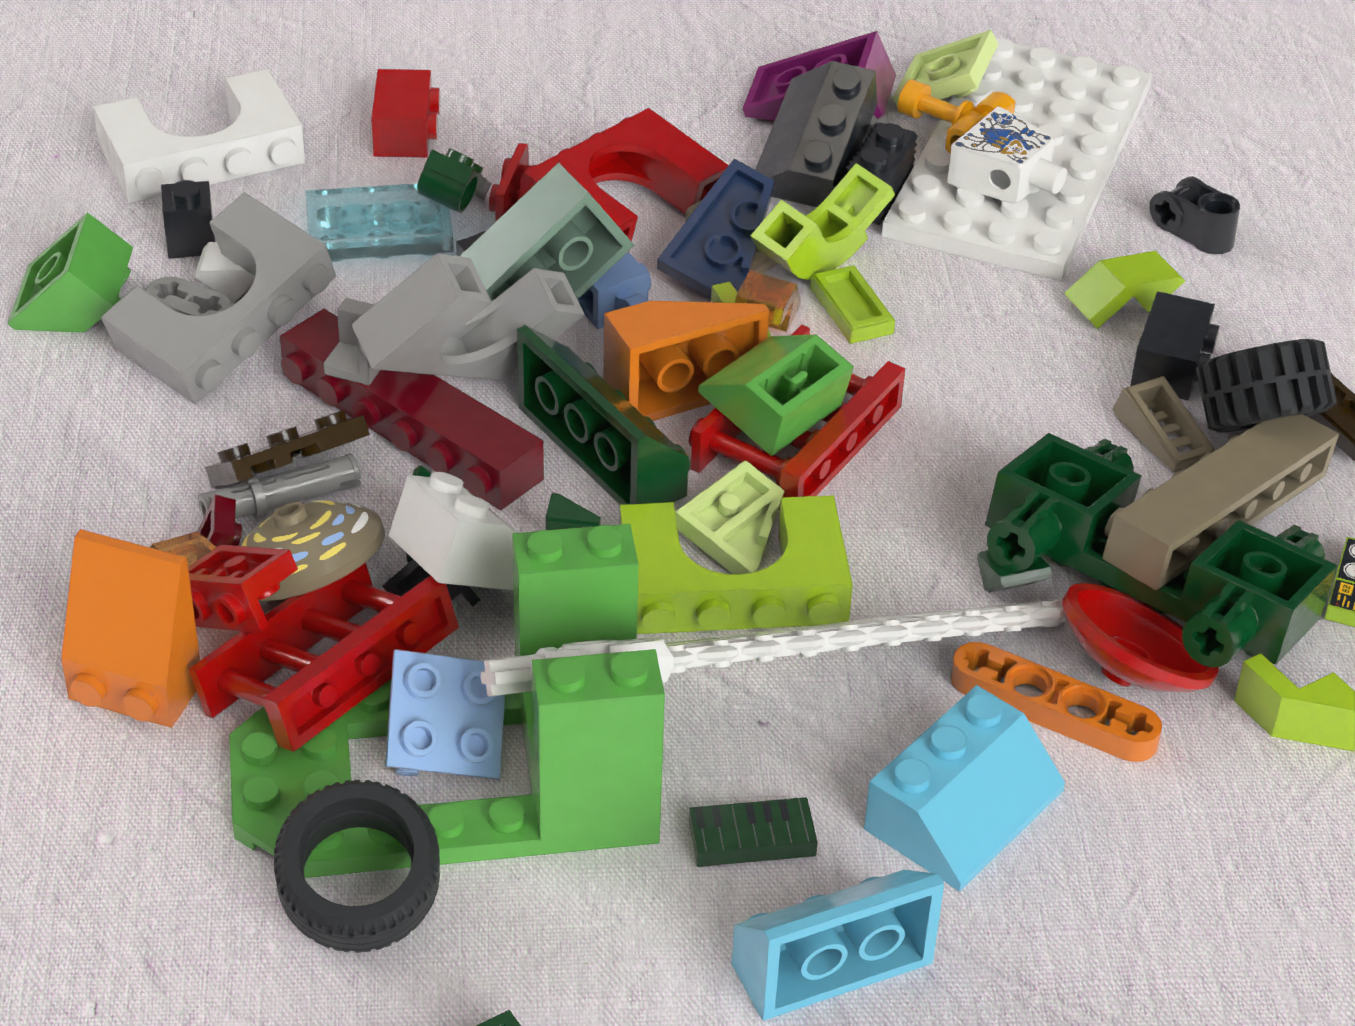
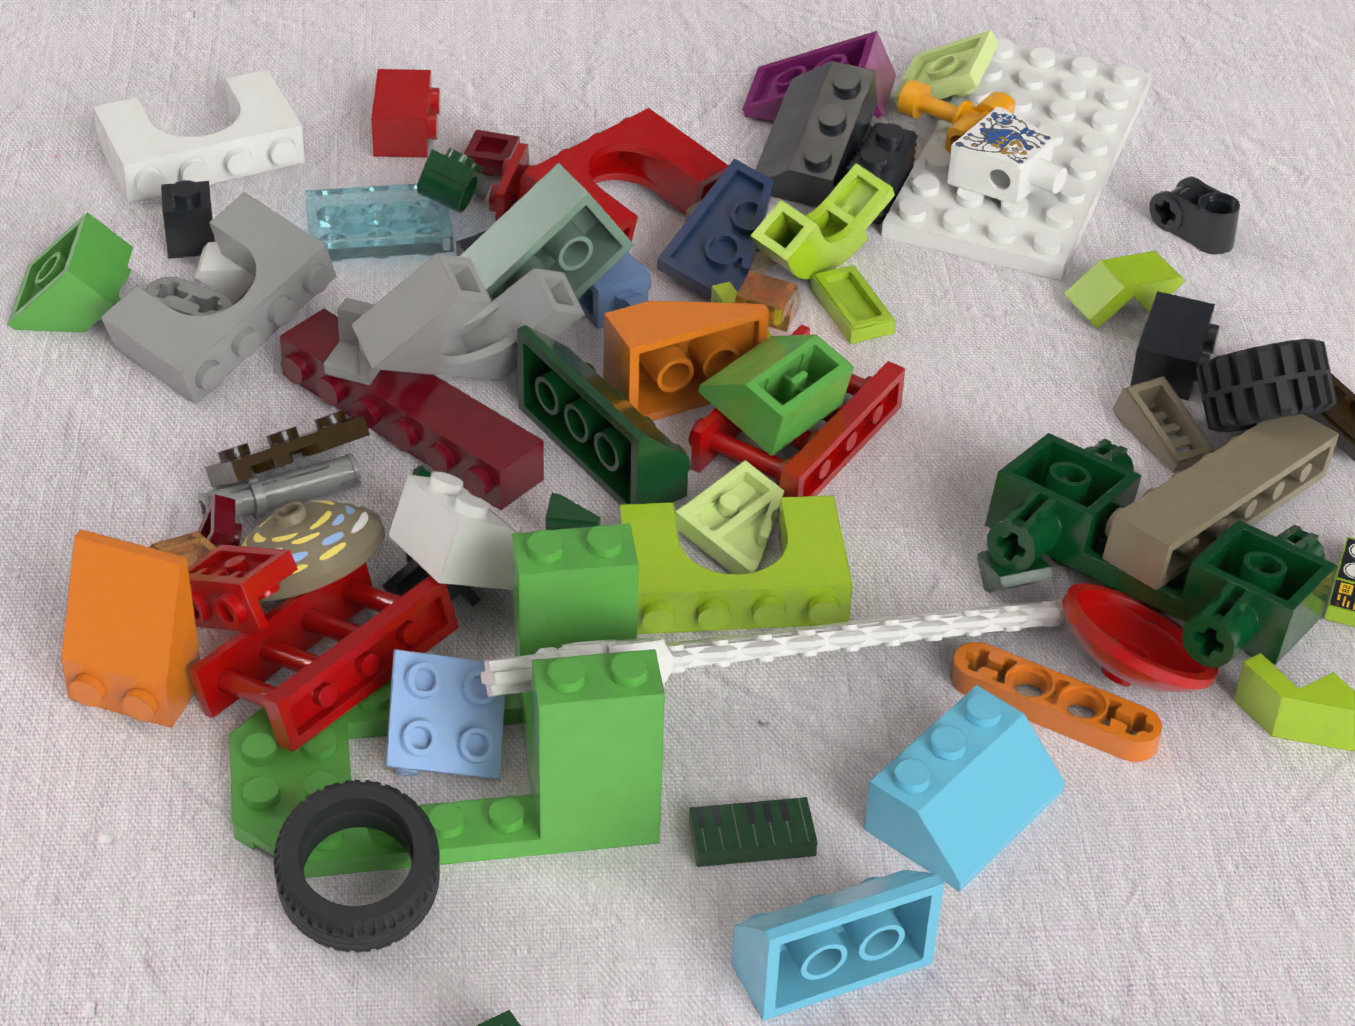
(491, 149): none -> dark red plate

